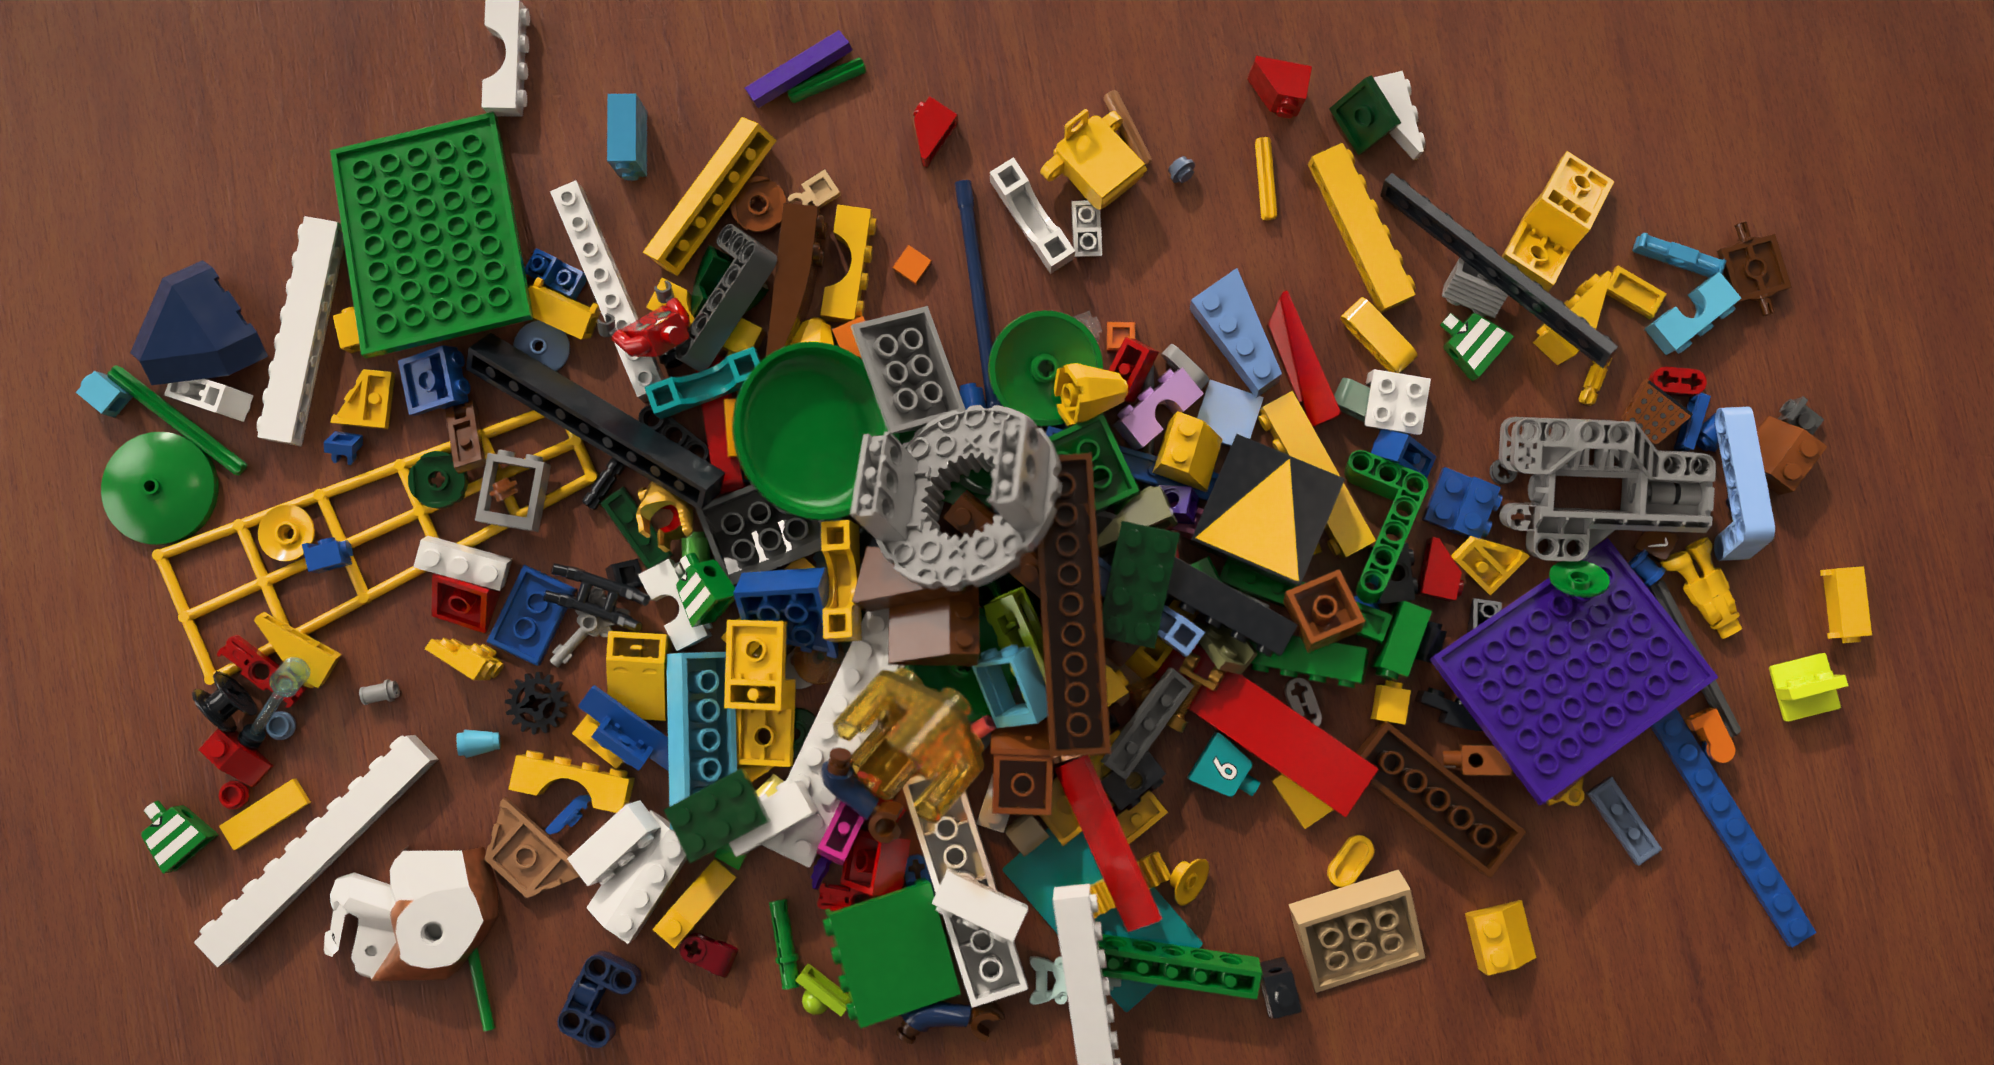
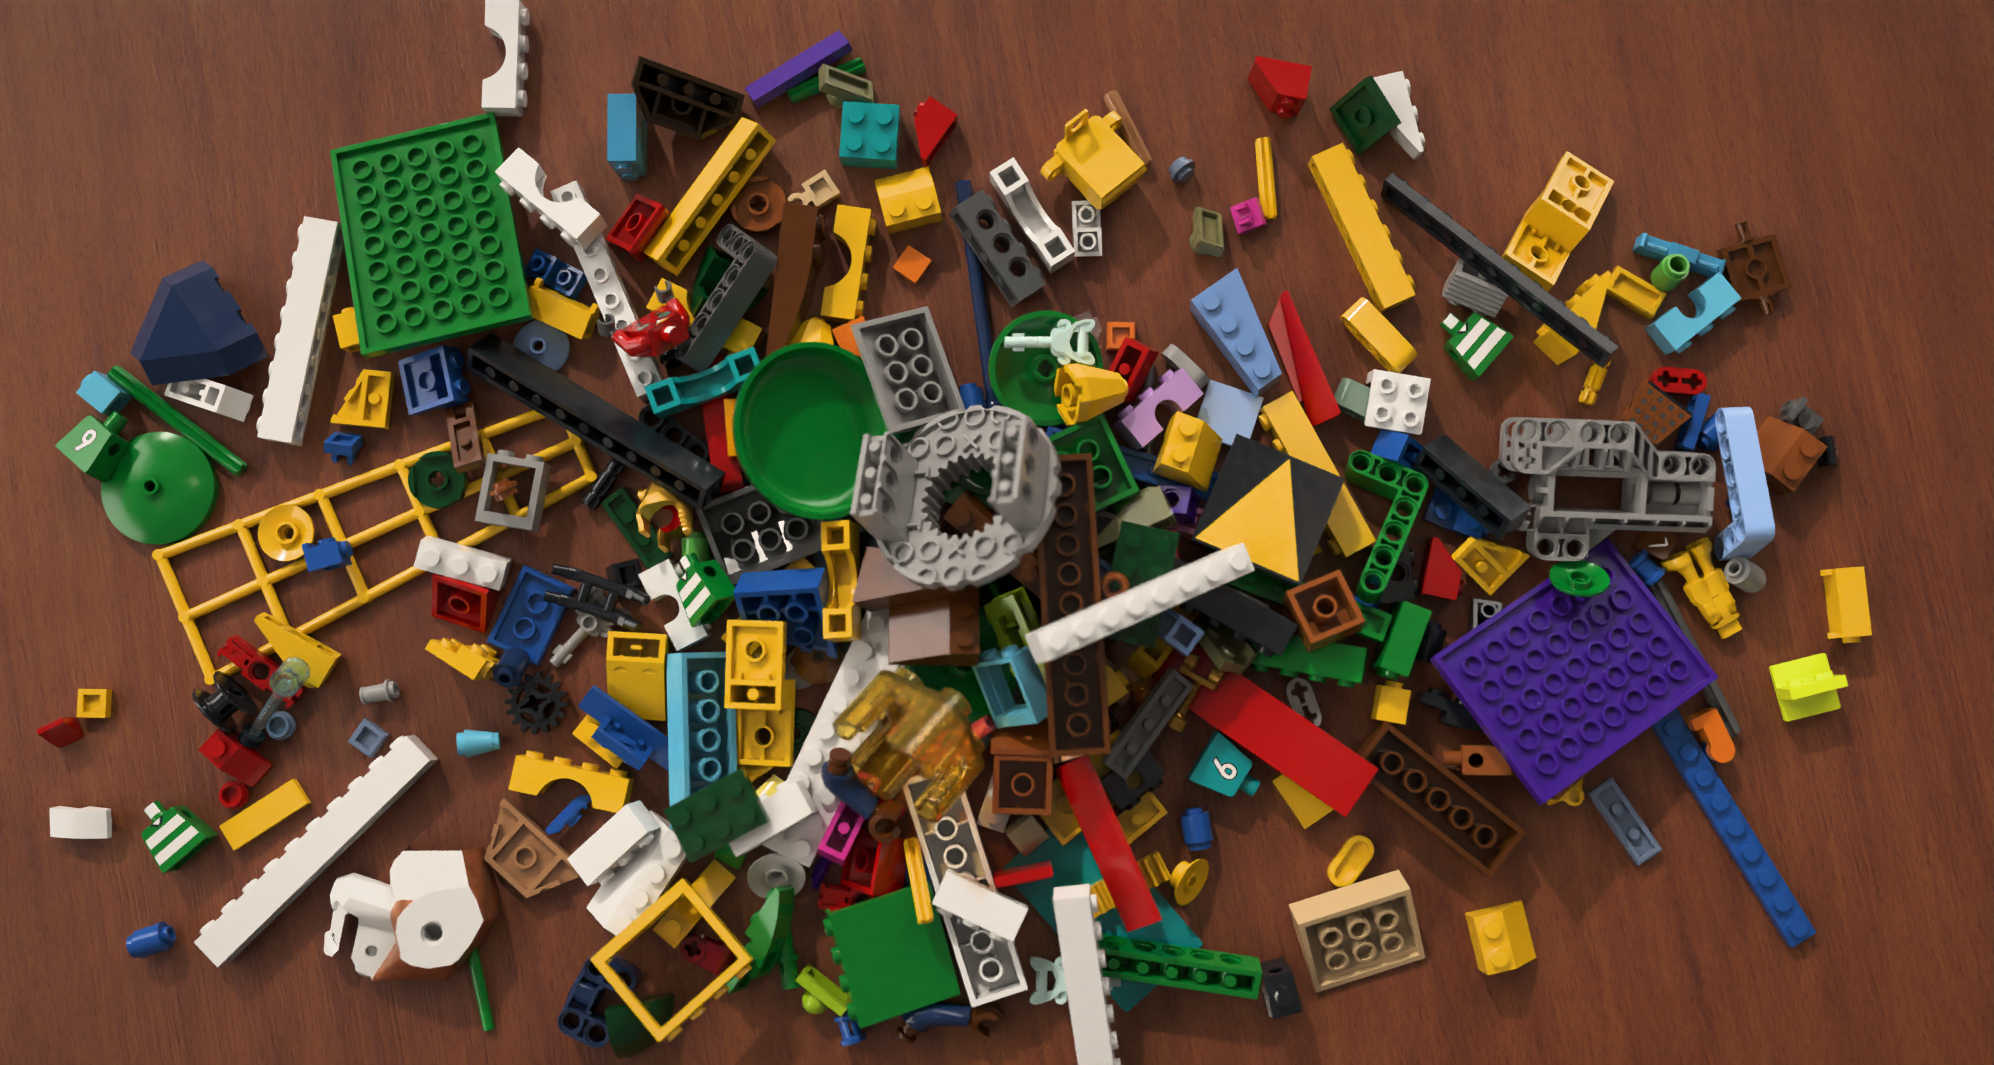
(61, 731): none -> red slope
(80, 822): none -> white slope
(94, 703): none -> yellow tile
(96, 445): none -> green torso
(151, 940): none -> blue brick
(369, 737): none -> sand blue tile
(511, 667): none -> dark blue brick
(575, 219): none -> white arch
(628, 1033): none -> dark green brick
(638, 226): none -> red slope
(639, 926): none -> yellow window
(683, 101): none -> dark brown wedge
(767, 935): none -> green slope
(775, 871): none -> white dish
(844, 86): none -> olive tile
(849, 1038): none -> blue bush
(870, 135): none -> teal brick
(908, 200): none -> yellow slope
(918, 881): none -> yellow axle
(997, 264): none -> dark grey brick
(1023, 874): none -> red tile
(1058, 341): none -> light aqua piece
(1113, 576): none -> dark orange plate
(1138, 603): none -> white brick
(1196, 829): none -> blue brick
(1207, 232): none -> olive tile
(1248, 216): none -> dark pink tile
(1472, 486): none -> black brick
(1670, 272): none -> bright green brick
(1745, 575): none -> light grey brick
(1830, 455): none -> black slope

